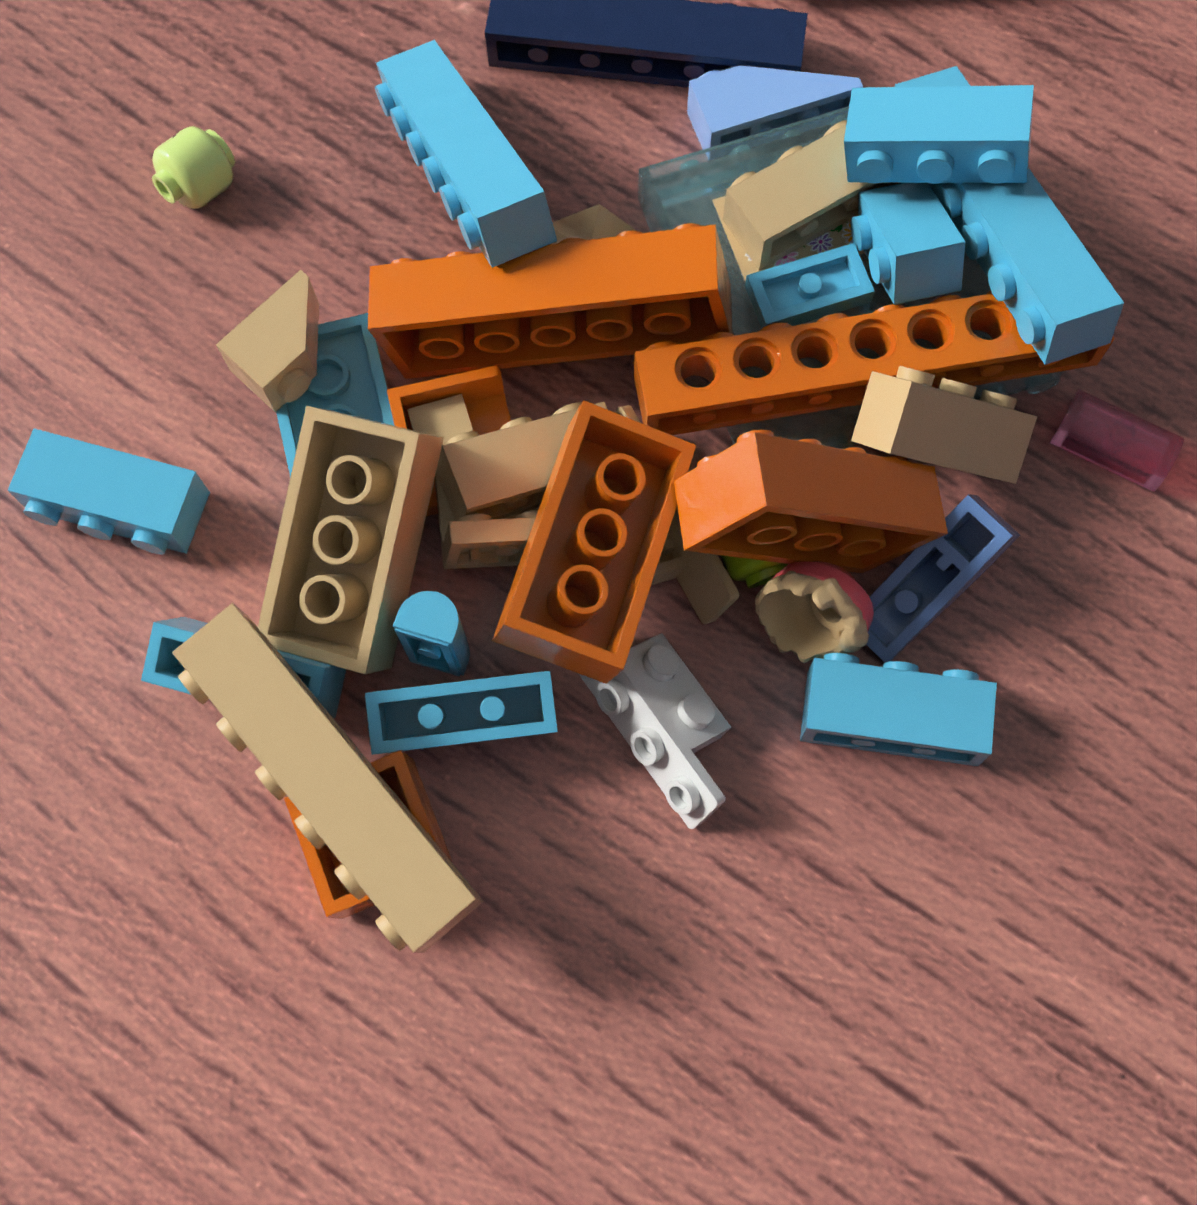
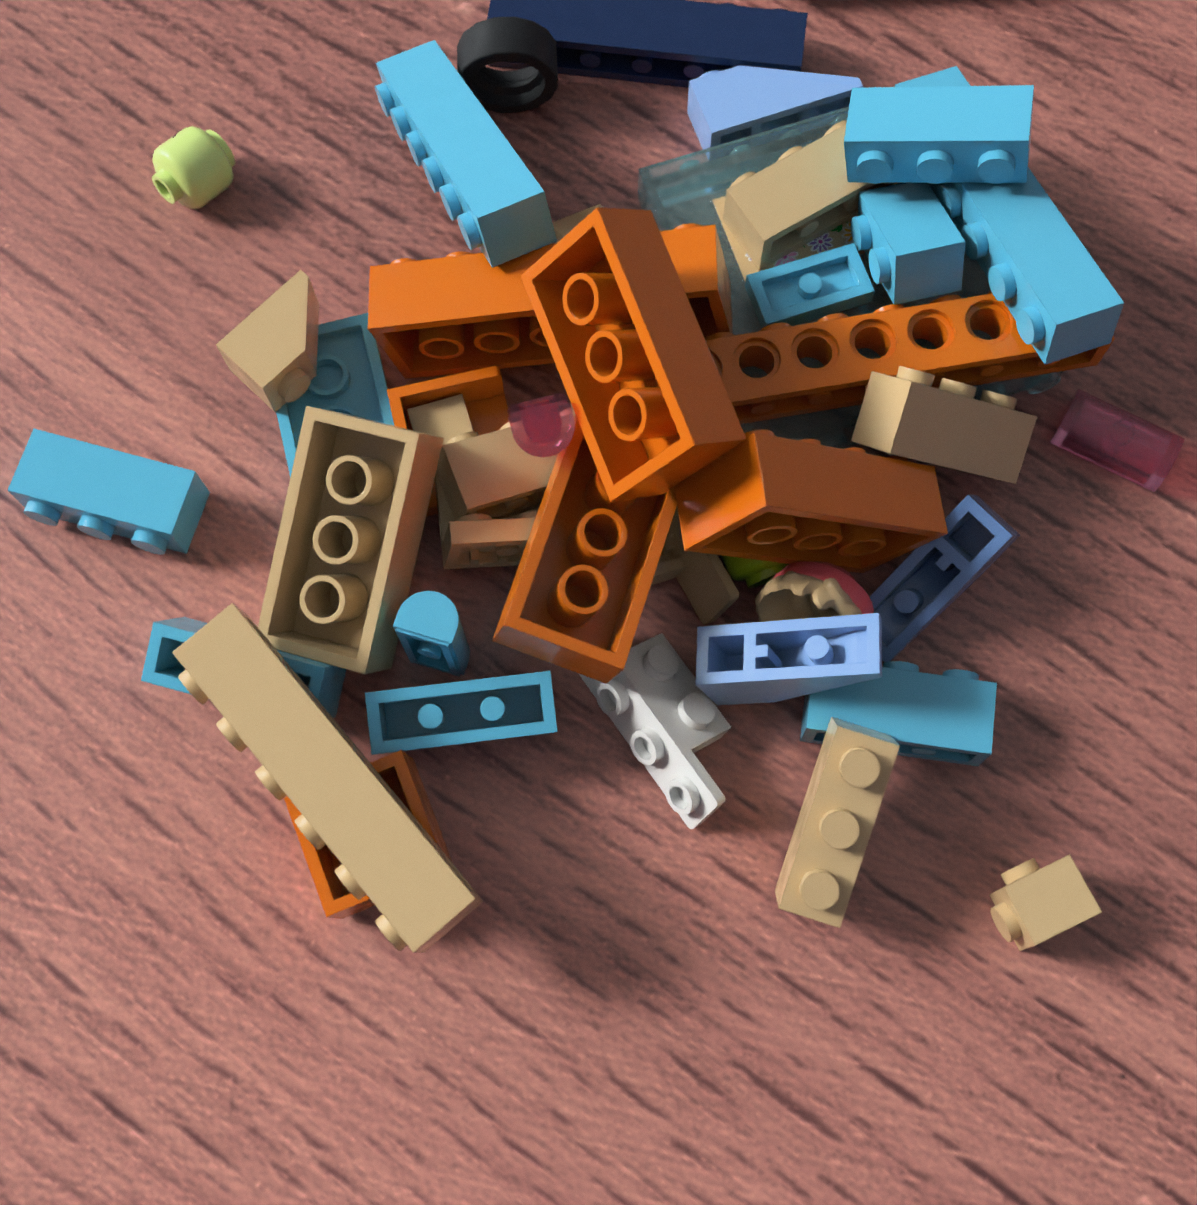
(508, 40): none -> black tyre
(542, 424): none -> clear pink brick
(631, 354): none -> orange brick
(787, 657): none -> light blue slope
(835, 821): none -> tan brick
(1041, 902): none -> tan brick

